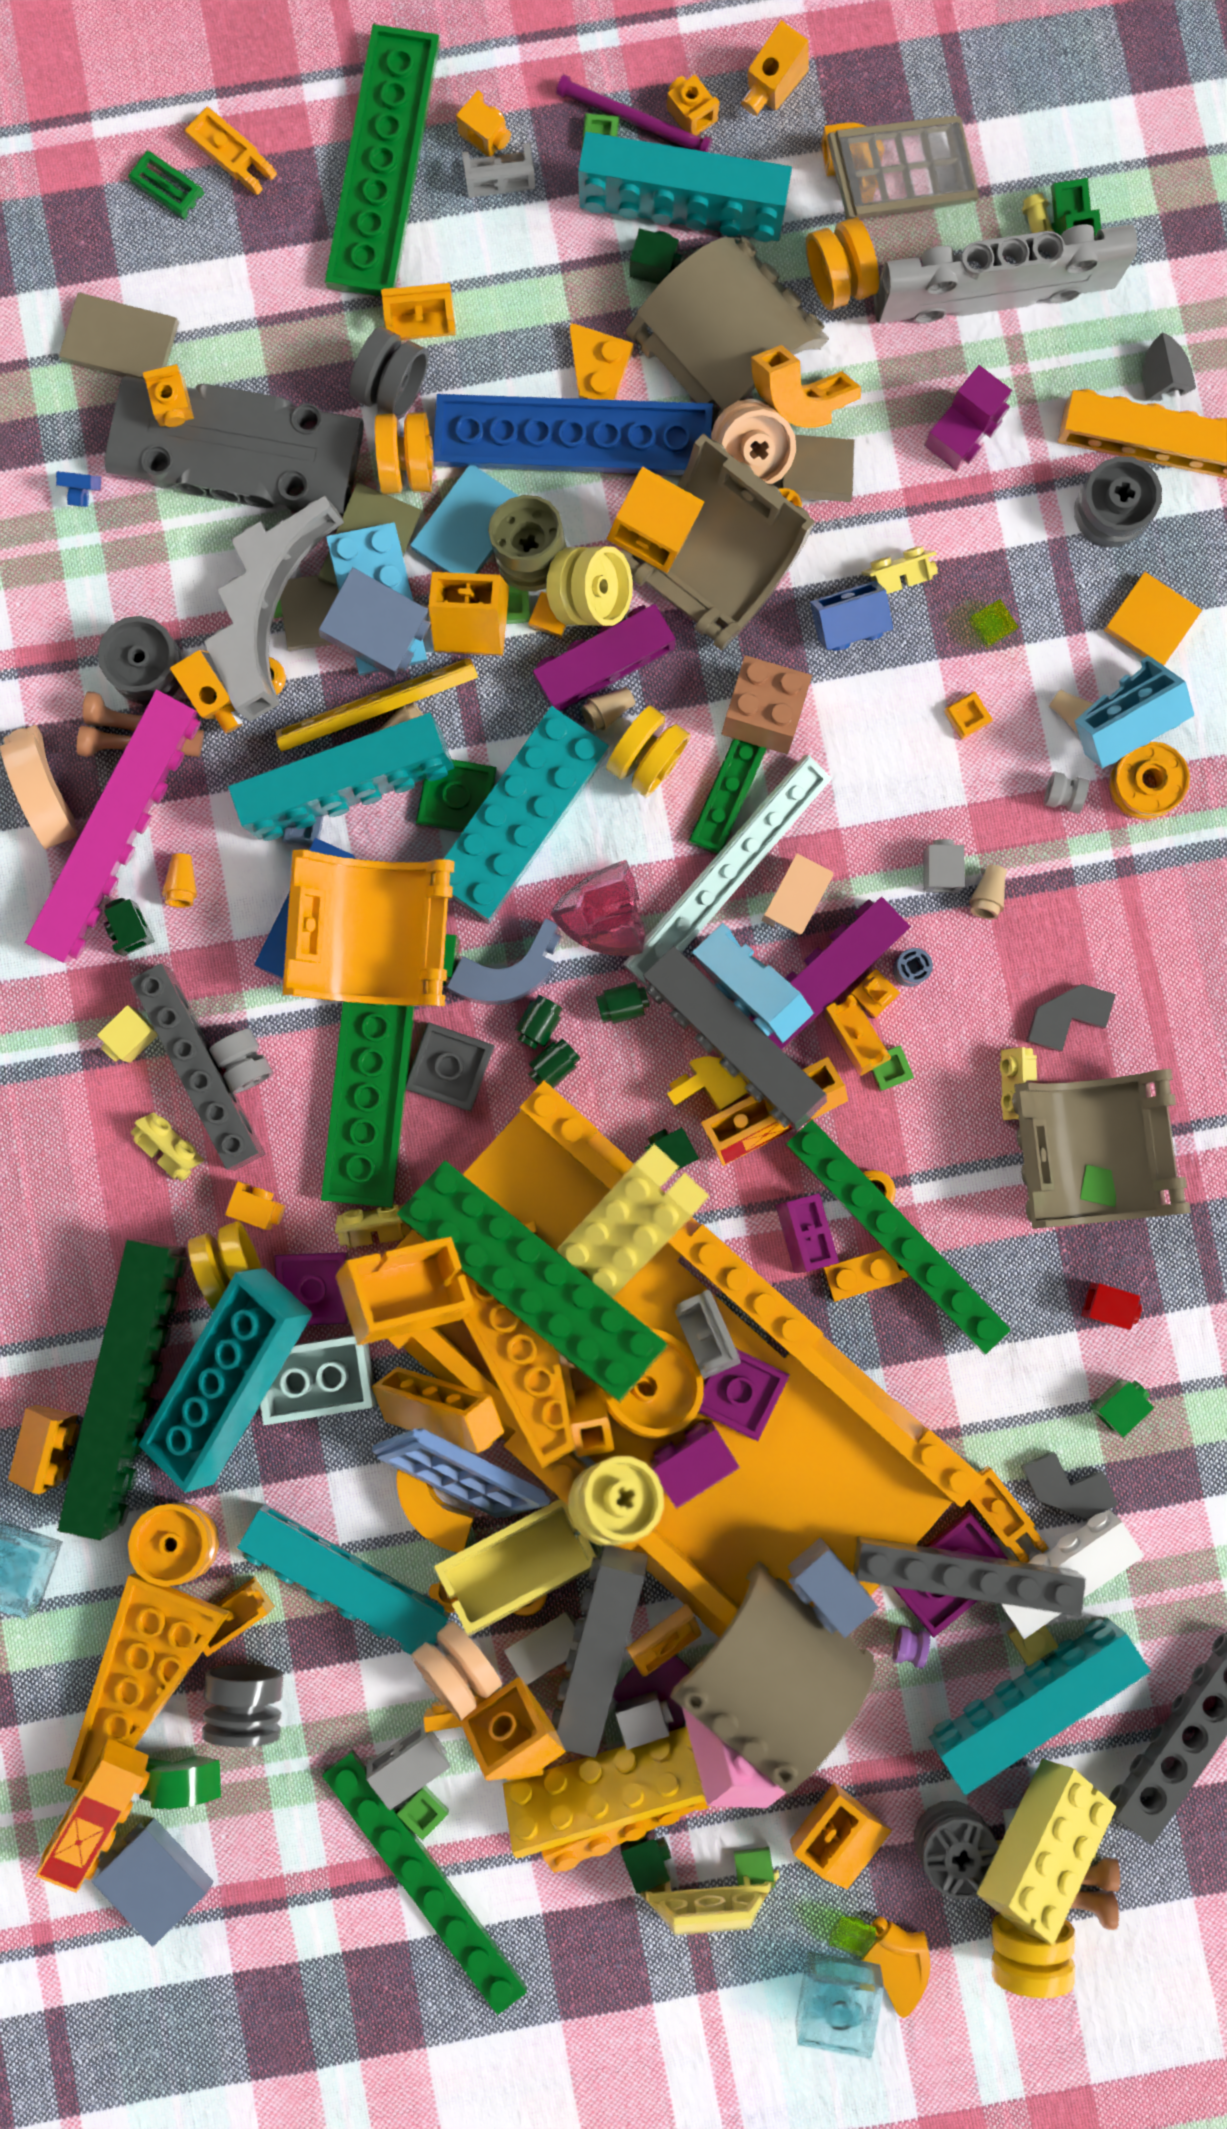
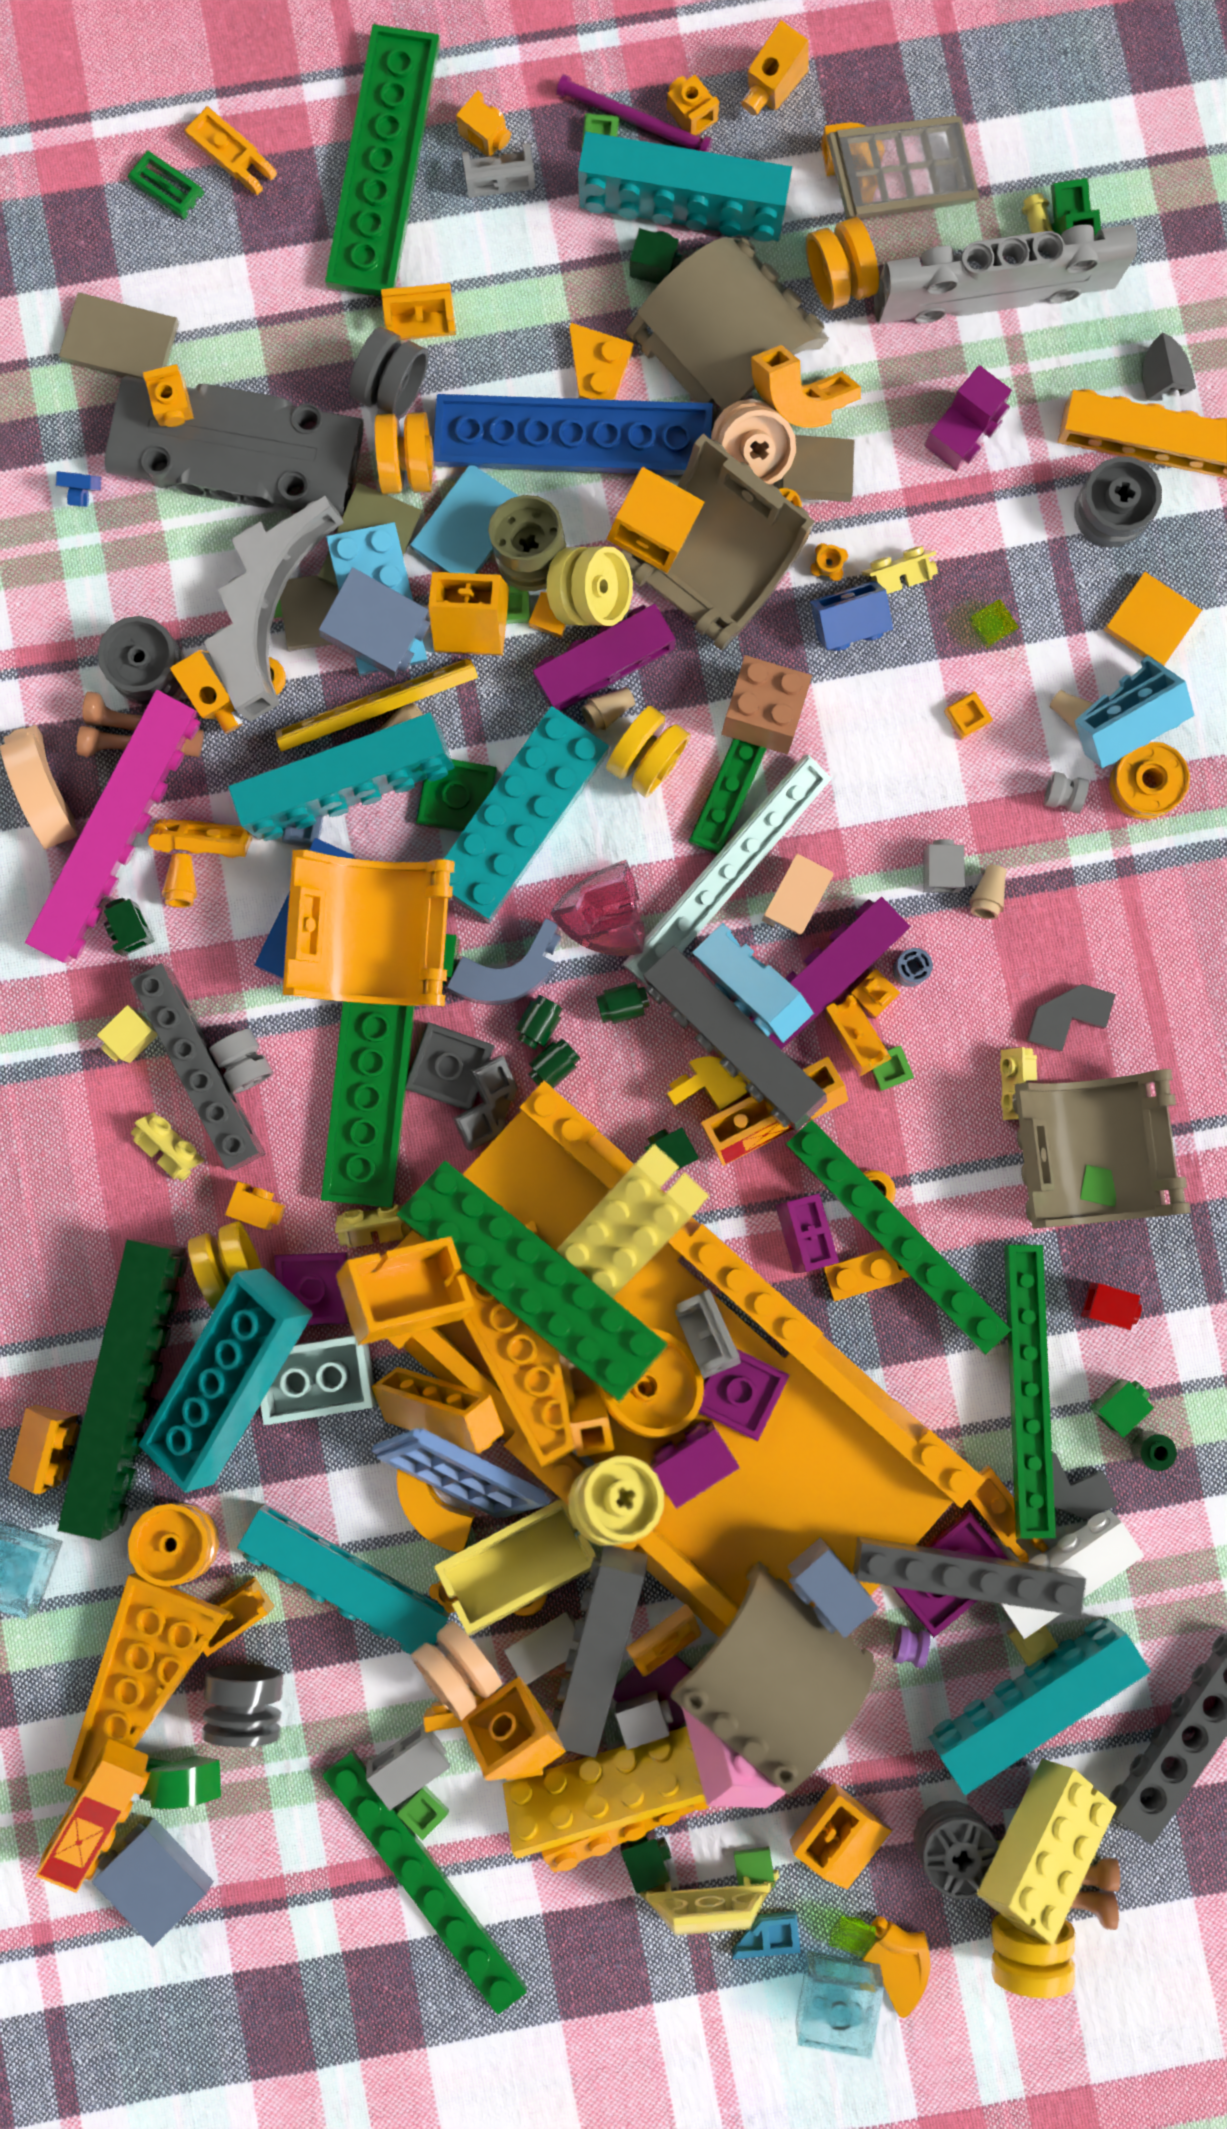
(200, 837): none -> light orange hinge
(487, 1119): none -> dark grey tile
(769, 1936): none -> dark azure tile
(829, 552): none -> light orange plate
(1029, 1392): none -> green plate
(1144, 1446): none -> dark green brick

